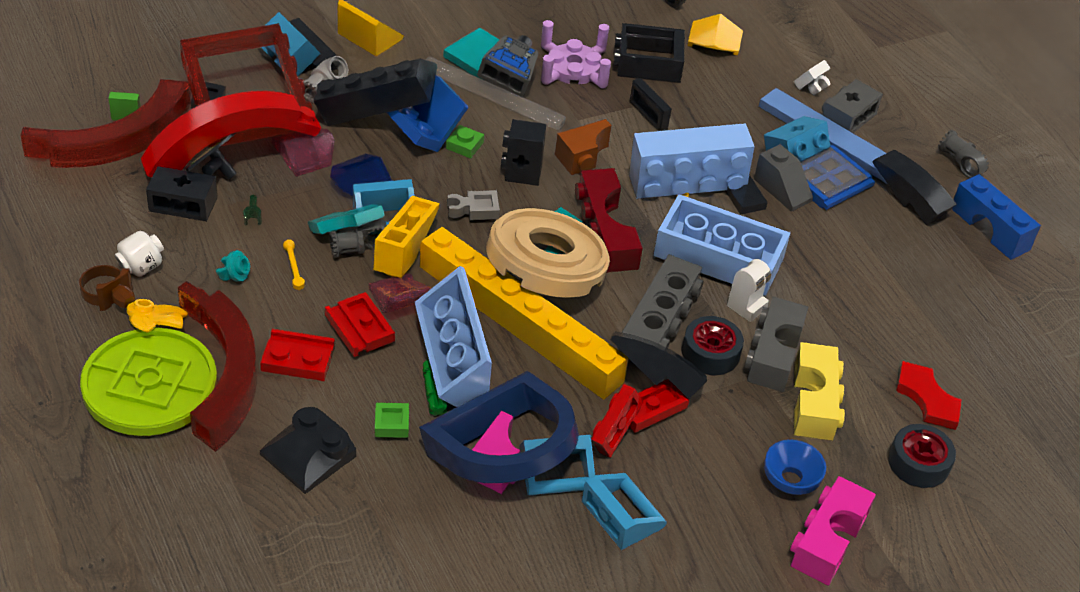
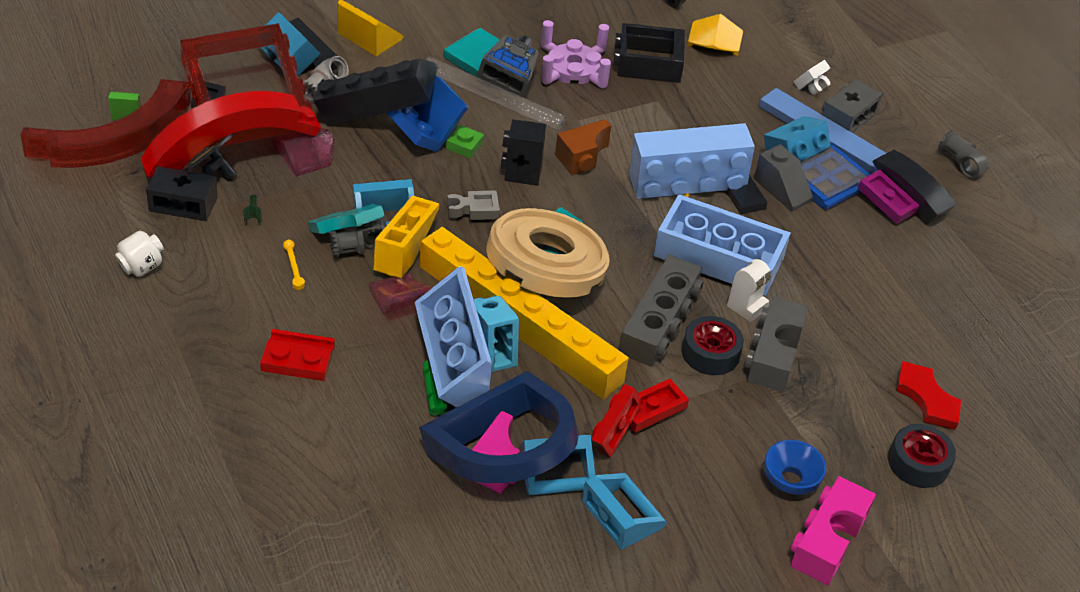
(116, 291): reddish brown piece -> none
(146, 315): yellow plate -> none
(147, 381): lime plate -> none
(233, 396): clear red arch -> none
(236, 267): teal plate -> none
(309, 449): black slope -> none
(359, 170): clear blue slope -> none
(360, 324): red plate -> none
(392, 420): bright green plate -> none
(501, 326): none -> medium azure torso
(600, 195): dark red arch -> none
(650, 104): black tile -> none
(660, 362): black slope -> none
(818, 410): light yellow arch -> none
(888, 196): none -> magenta plate
(1012, 227): blue arch -> none

